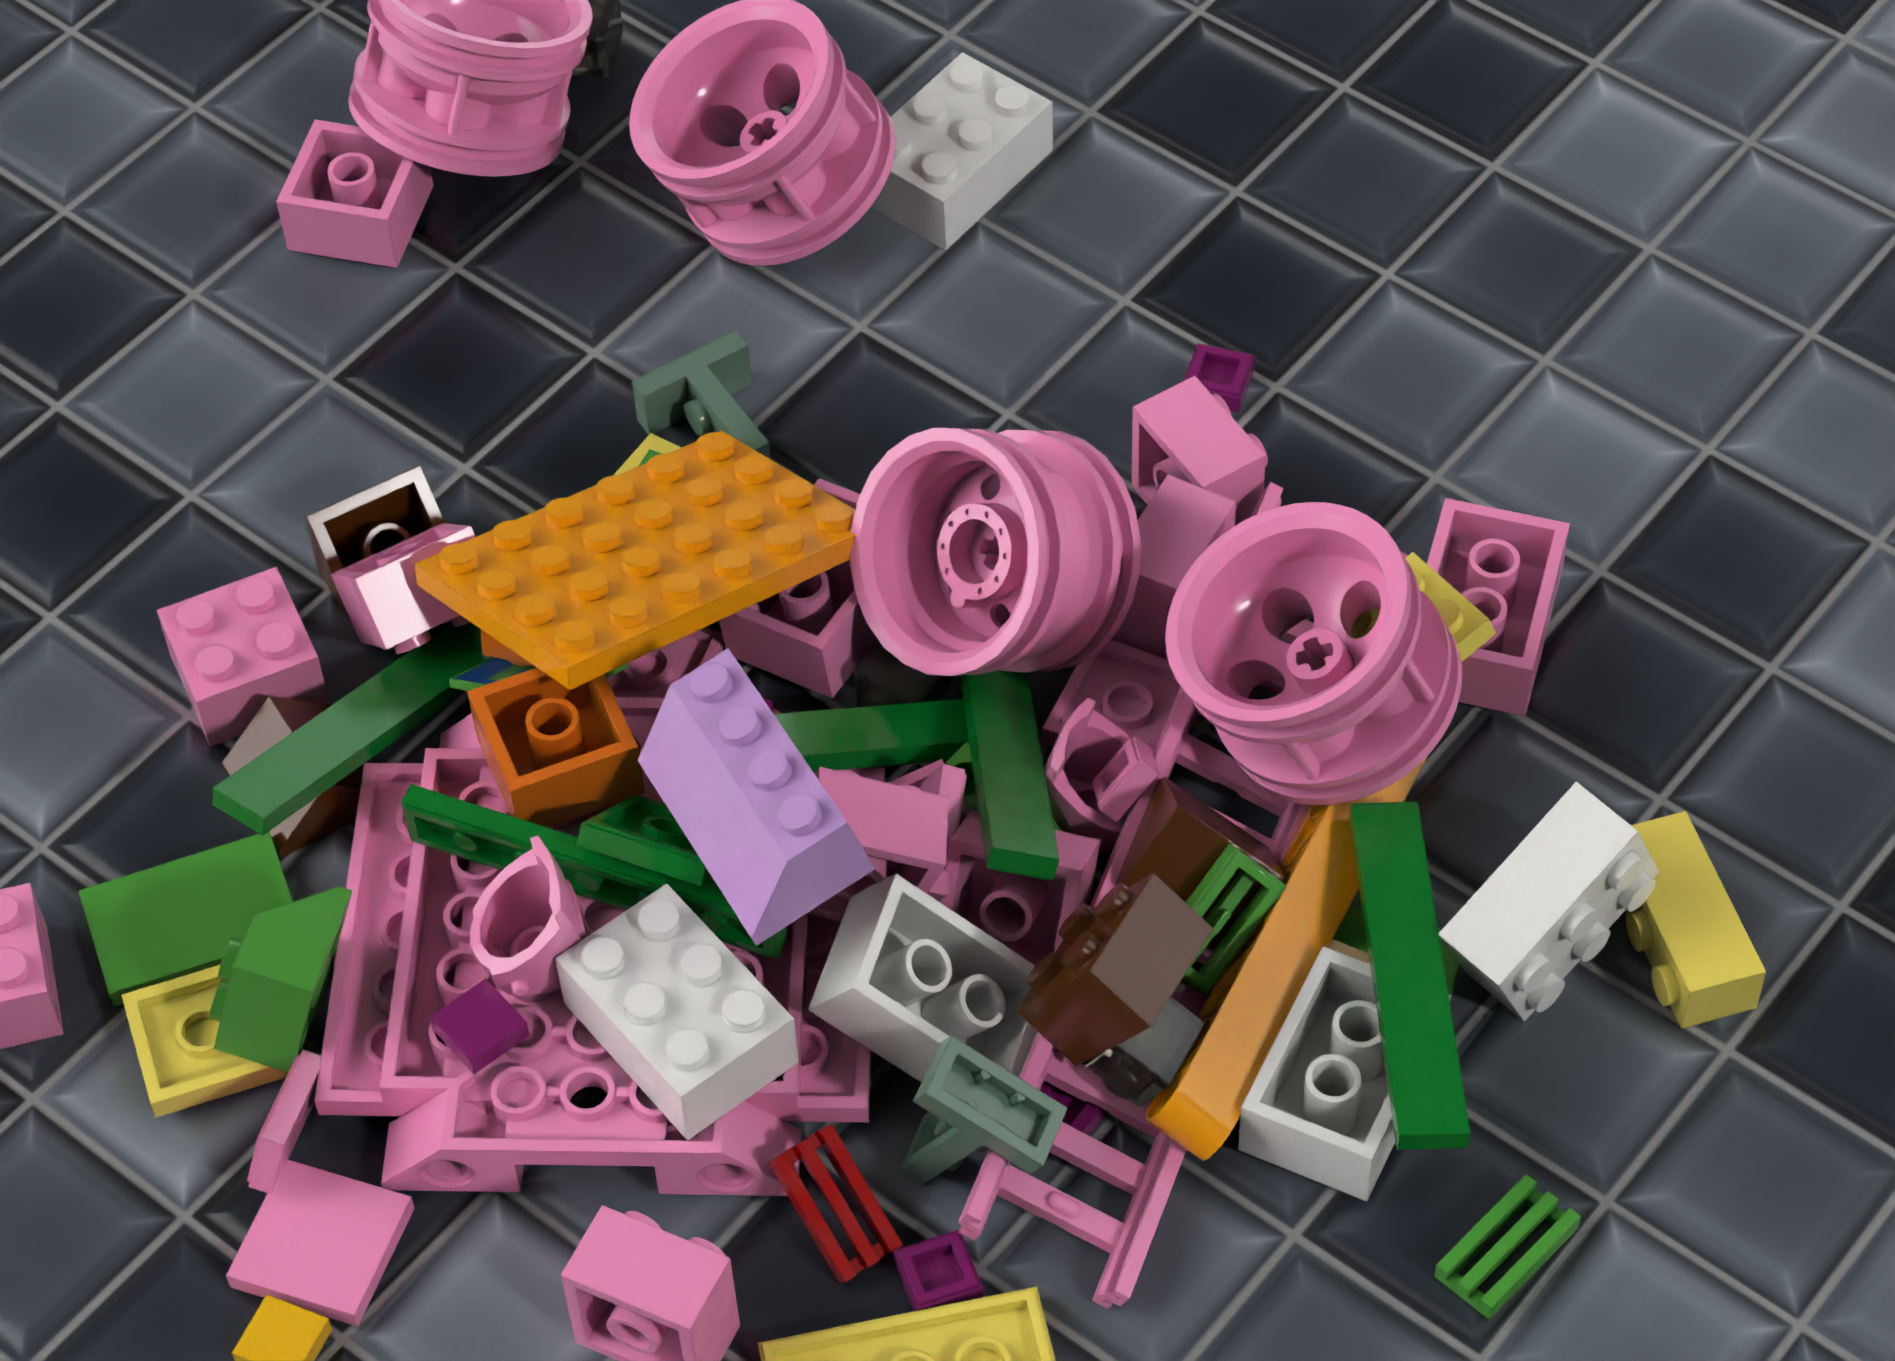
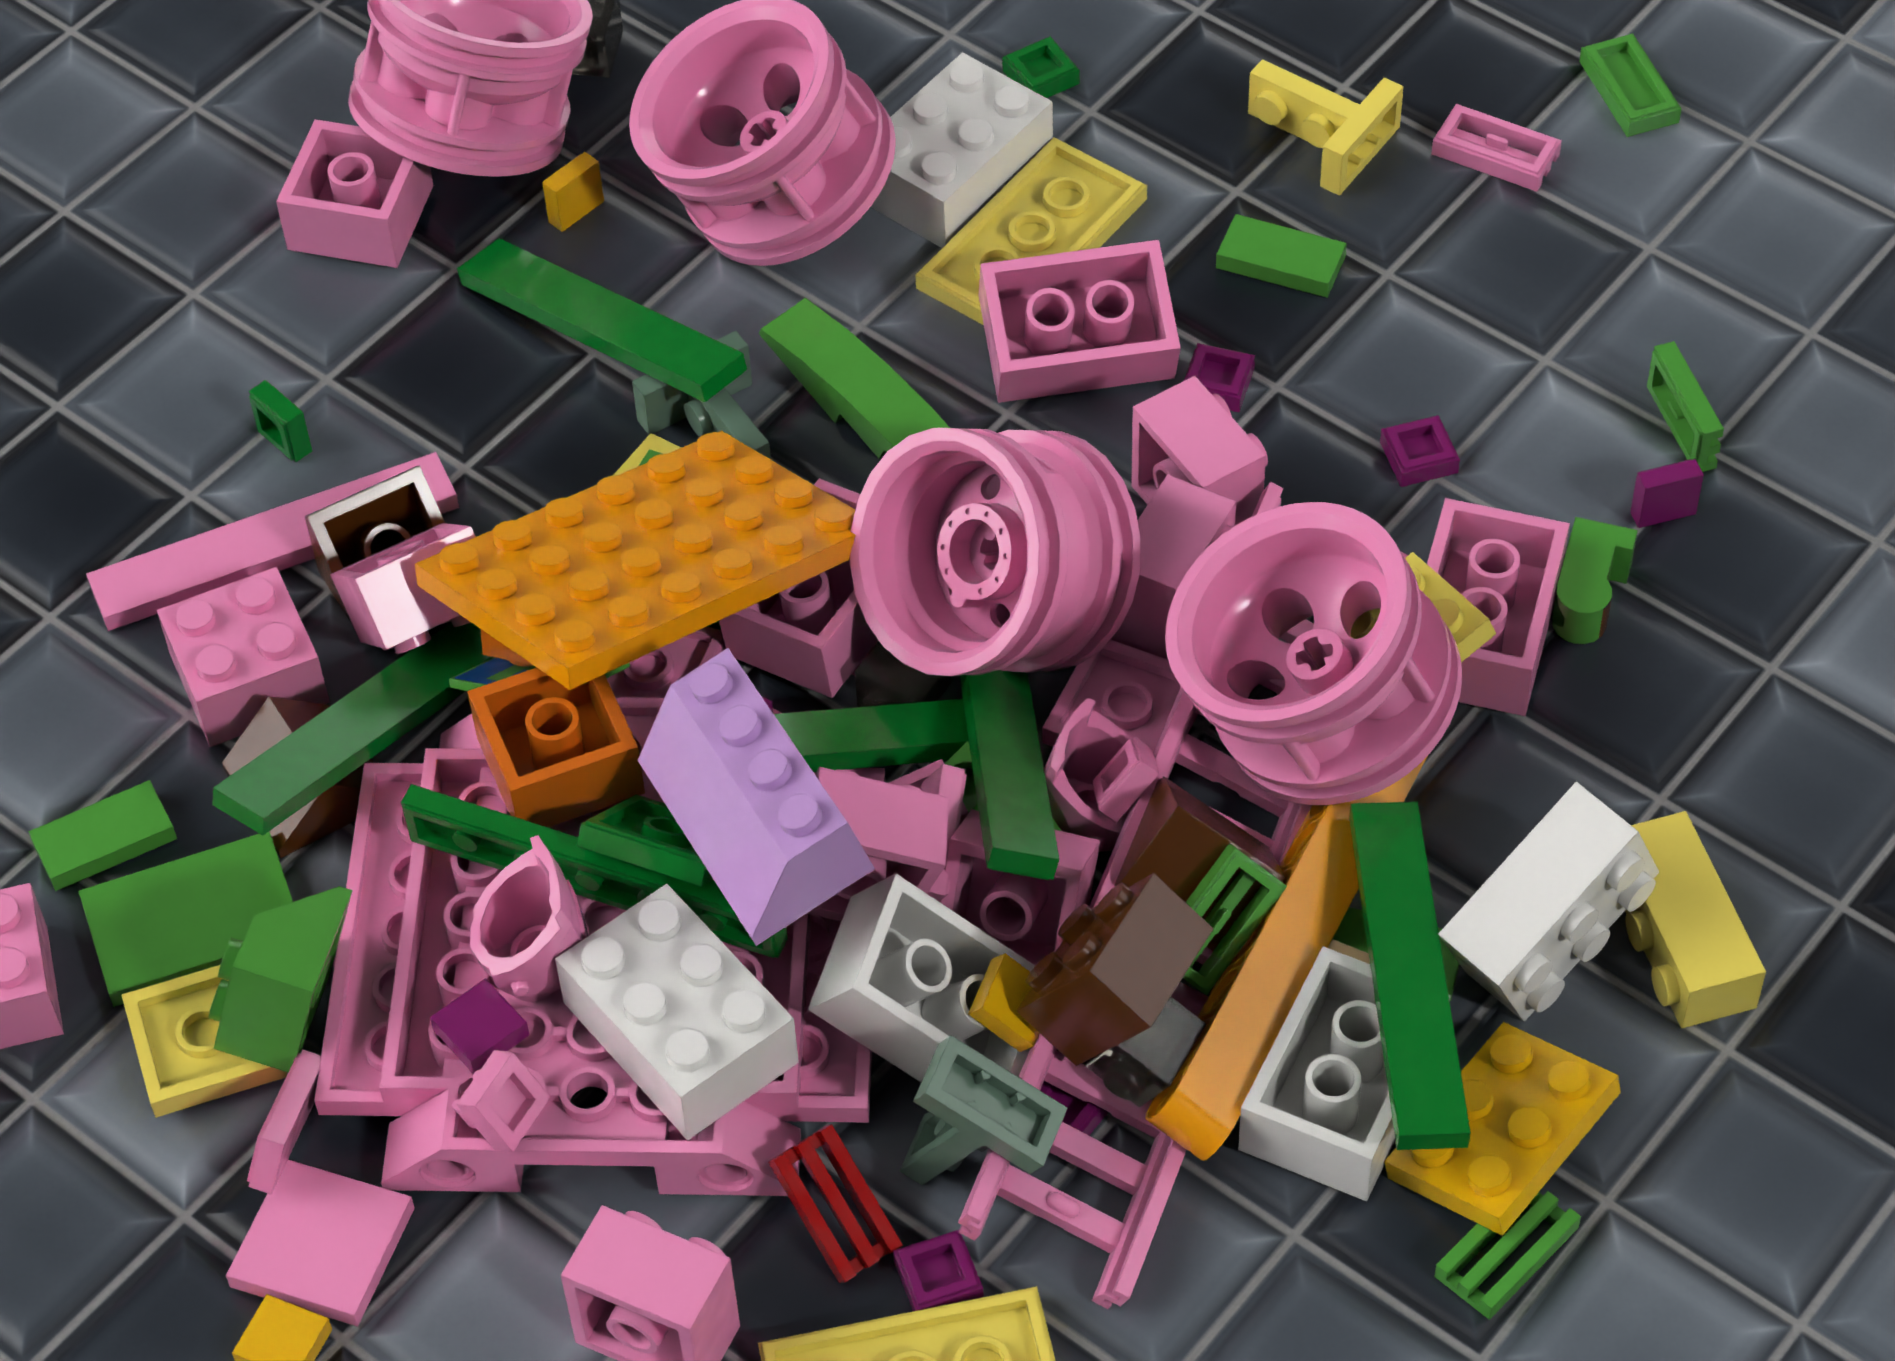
(102, 835): none -> bright green tile
(234, 551): none -> bright pink tile
(280, 421): none -> green tile
(502, 1101): none -> bright pink tile
(573, 191): none -> yellow tile
(603, 320): none -> green tile
(848, 377): none -> bright green slope
(998, 1000): none -> yellow tile
(1042, 68): none -> green tile
(1049, 207): none -> light yellow tile
(1078, 321): none -> bright pink brick
(1281, 255): none -> bright green tile
(1343, 129): none -> light yellow bracket
(1419, 451): none -> magenta tile
(1493, 153): none -> bright pink tile
(1524, 1117): none -> yellow plate
(1583, 591): none -> bright green leg
(1630, 85): none -> bright green tile
(1666, 493): none -> magenta tile
(1684, 406): none -> bright green tile

